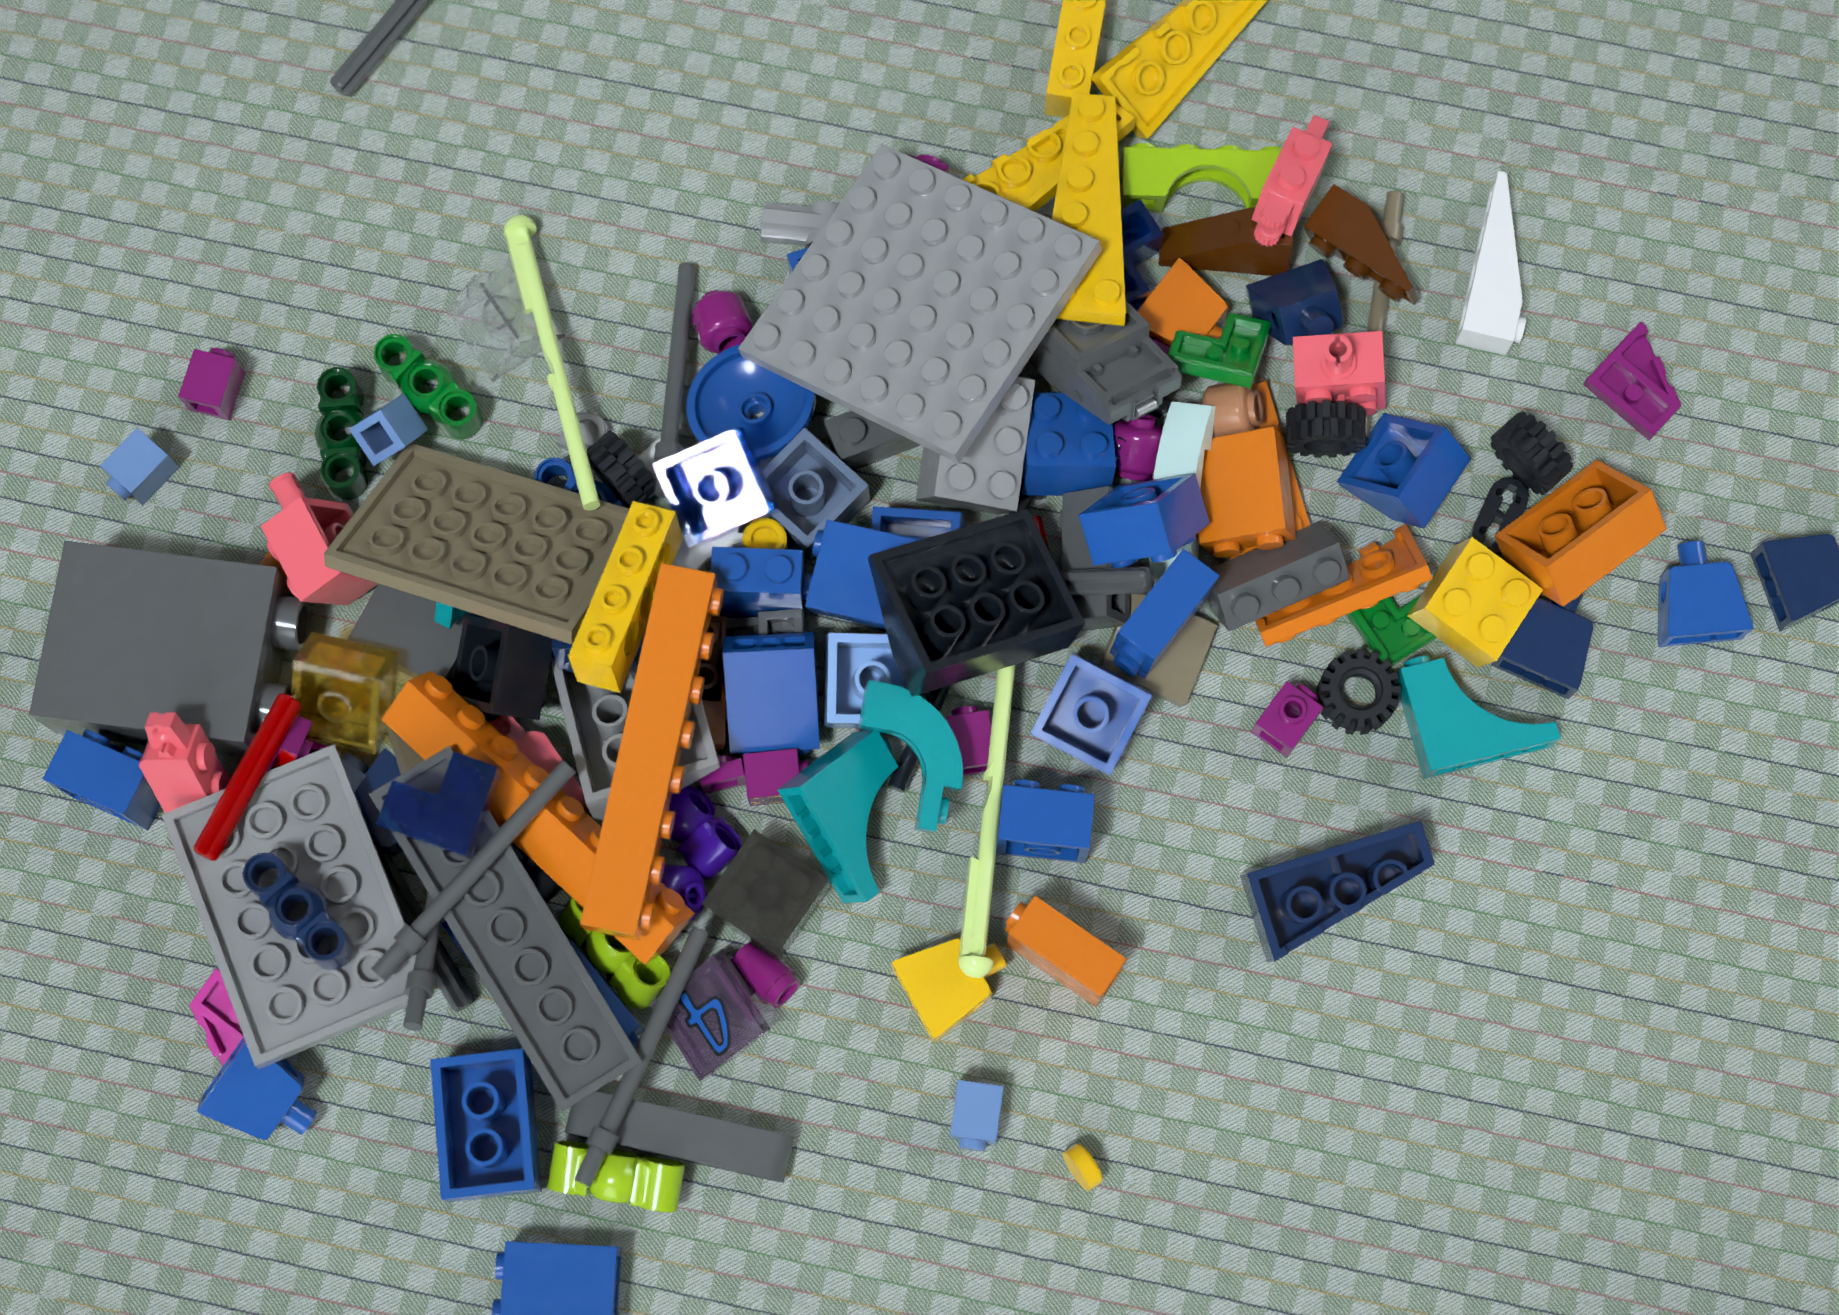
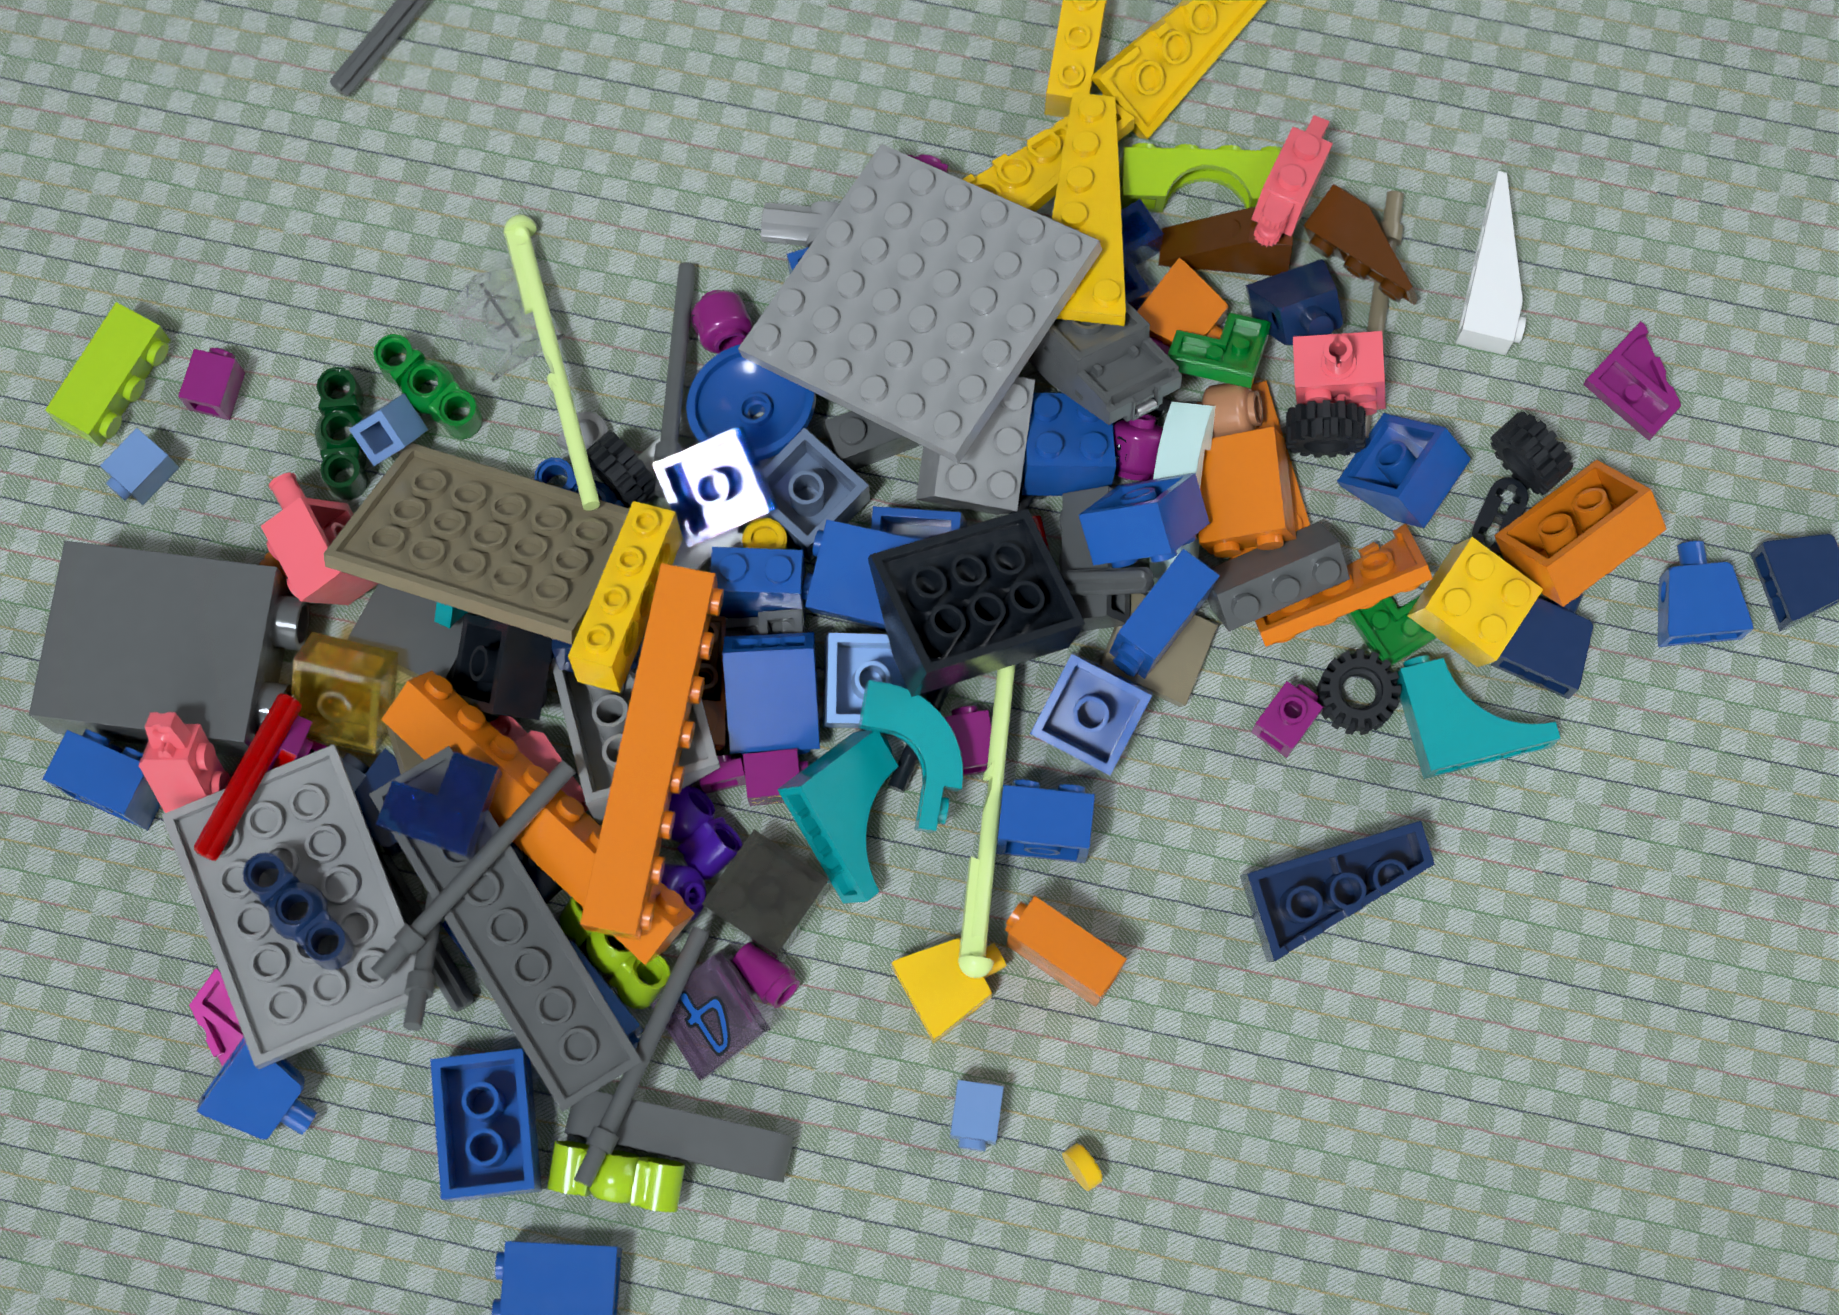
(109, 375): none -> lime brick

